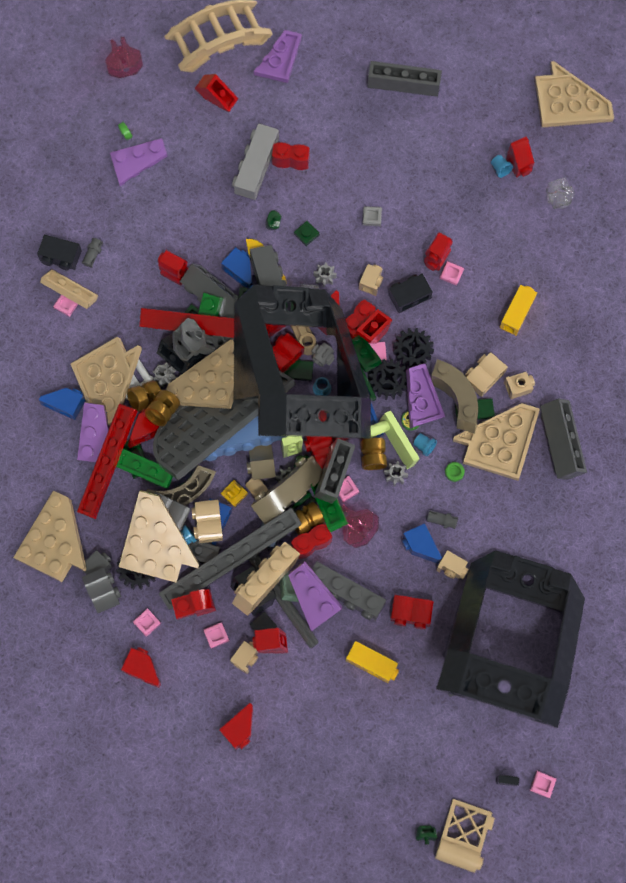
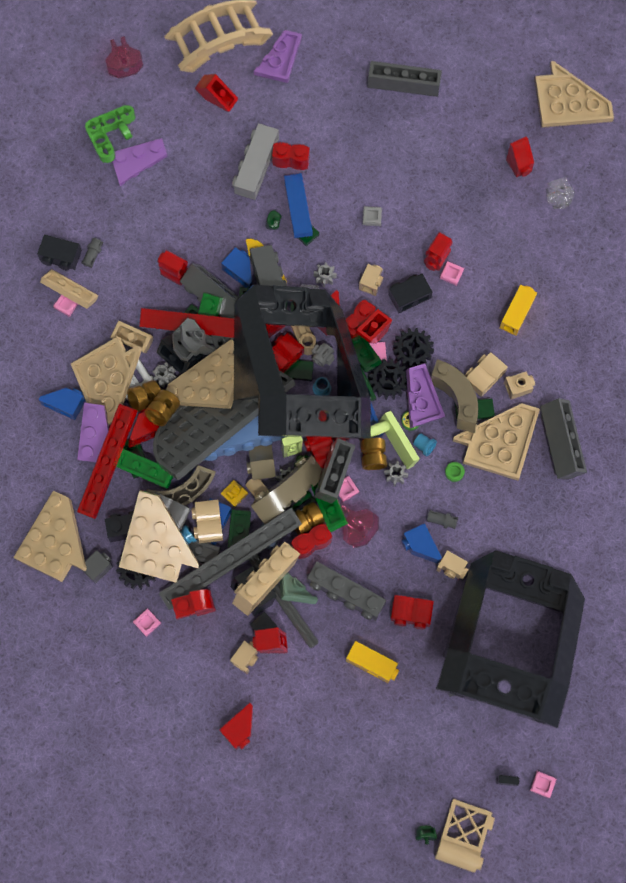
(100, 131): none -> bright green beam
(101, 590): dark grey brick -> none
(118, 526): none -> black brick
(132, 337): none -> tan brick
(140, 665): red slope -> none
(216, 635): bright pink tile -> none
(239, 526): none -> dark green plate
(298, 205): none -> blue tile
(313, 596): medium lavender wing -> none
(501, 166): dark azure piece -> none

